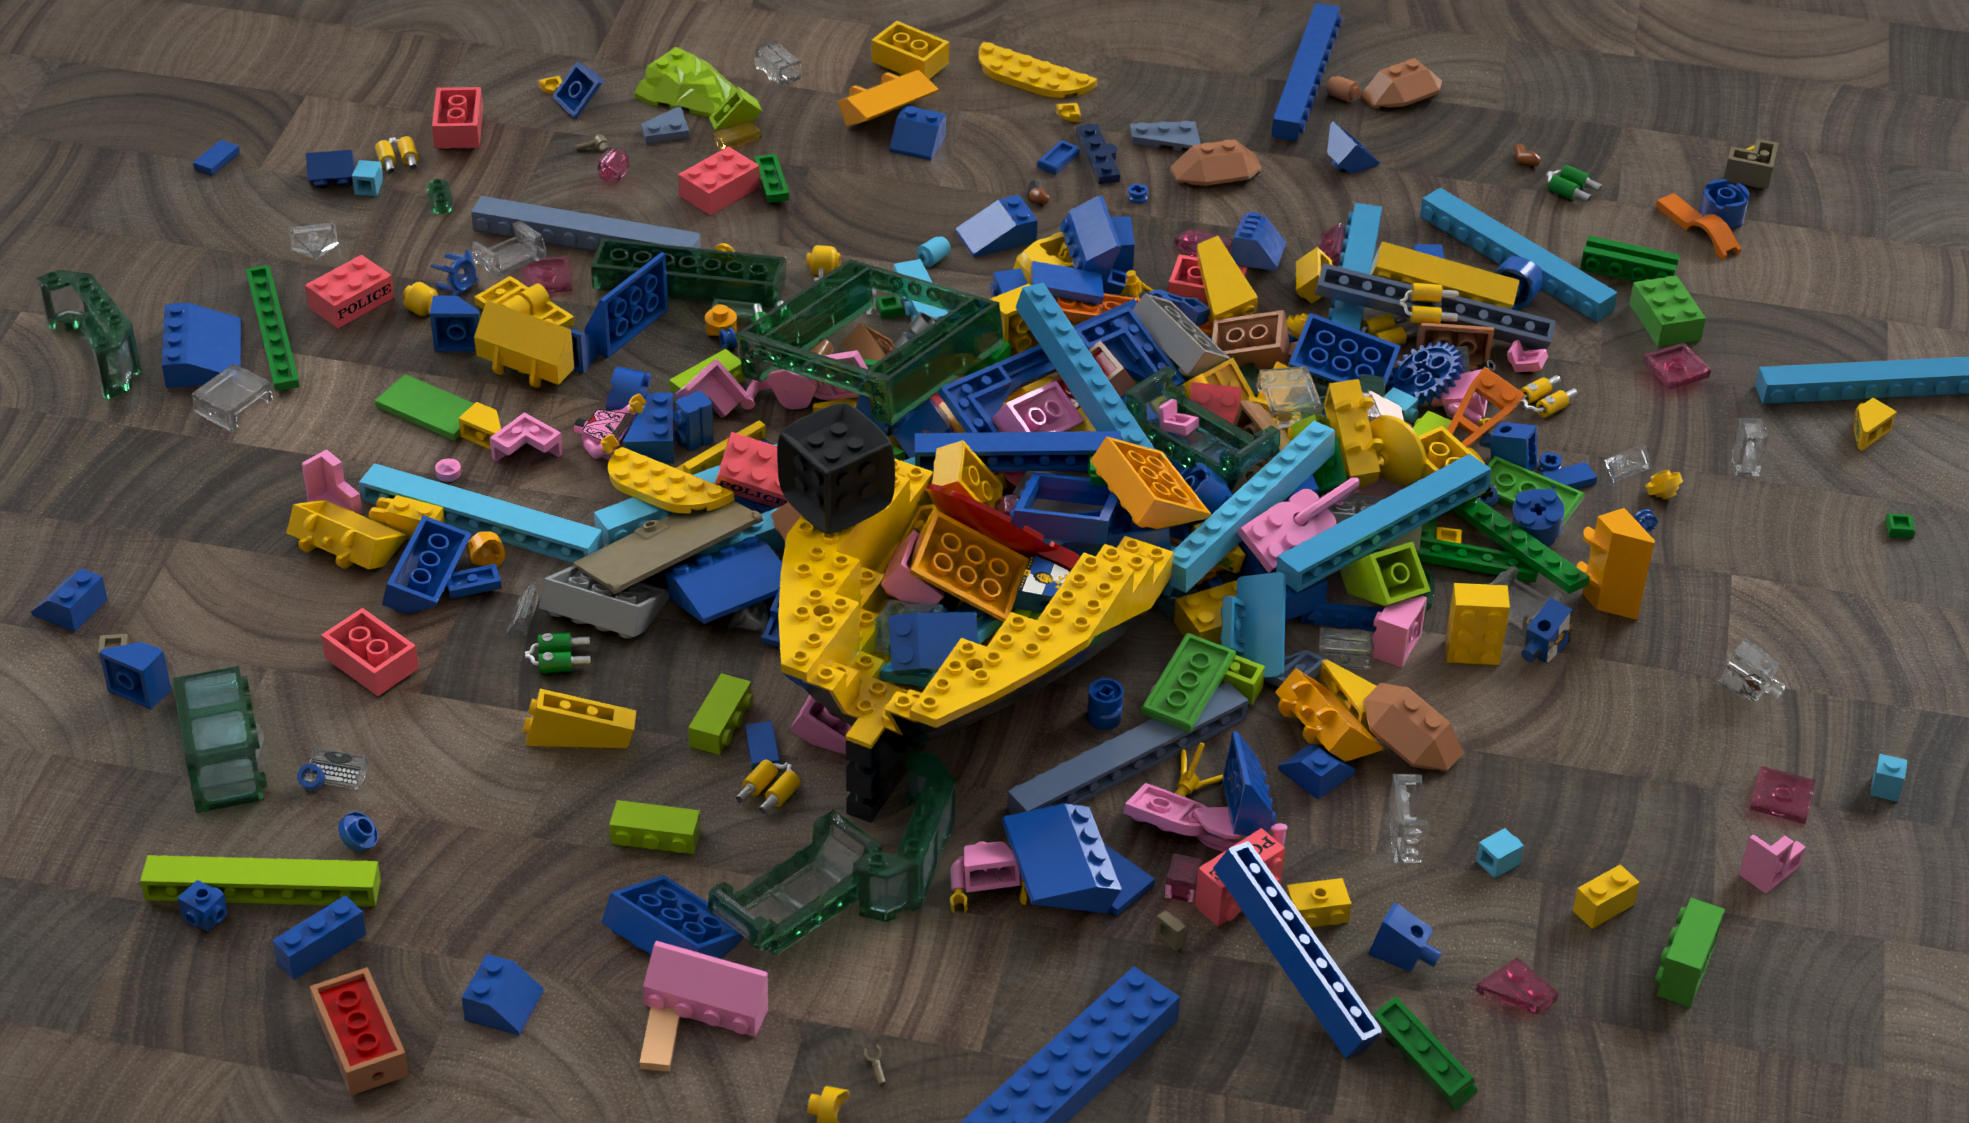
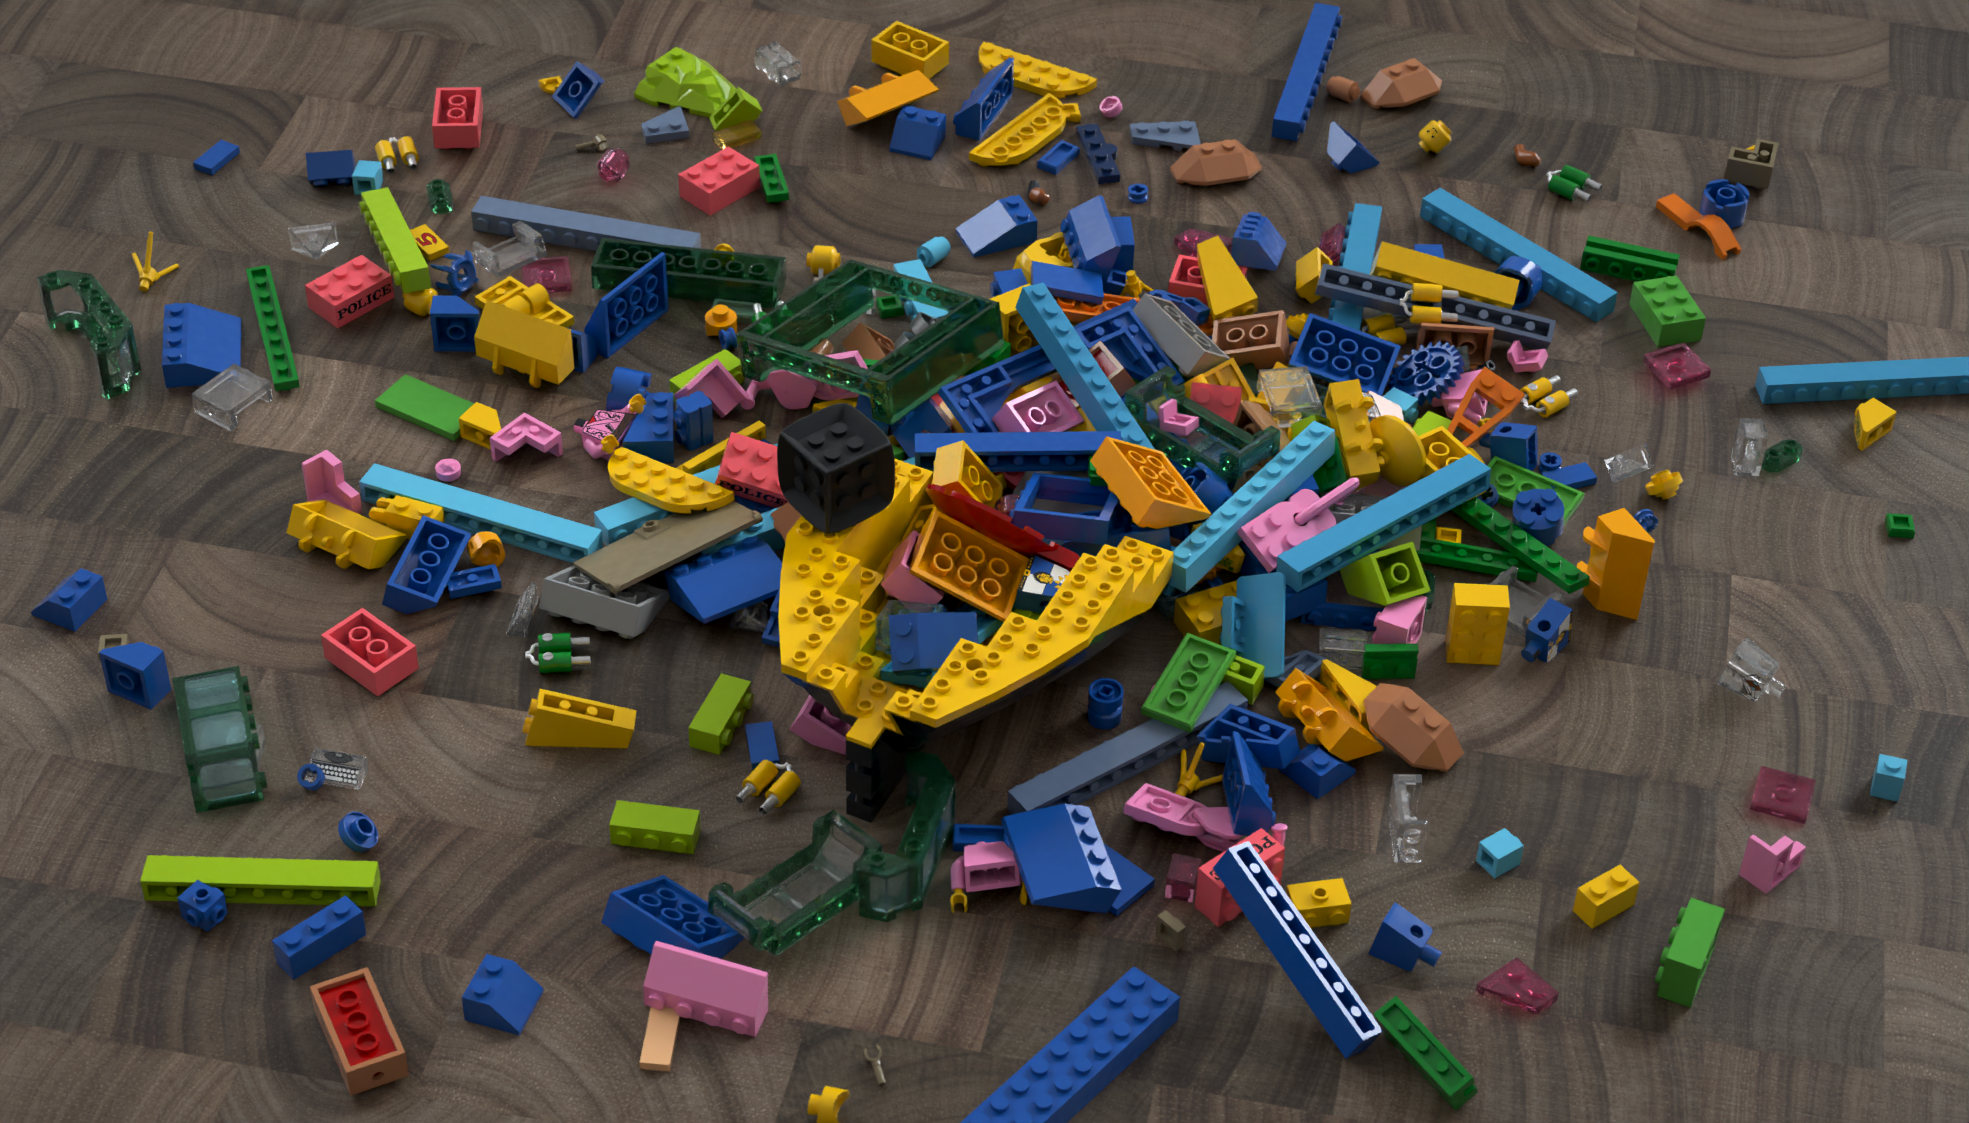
(147, 273): none -> yellow plant
(395, 240): none -> lime brick
(429, 243): none -> yellow tile
(971, 834): none -> blue tile
(985, 101): none -> blue slope
(1023, 134): none -> yellow plate
(1111, 106): none -> bright pink tile
(1270, 740): none -> blue wedge
(1372, 383): clear green tile -> none
(1389, 661): none -> green plate
(1434, 136): none -> yellow head
(1782, 455): none -> clear green plate

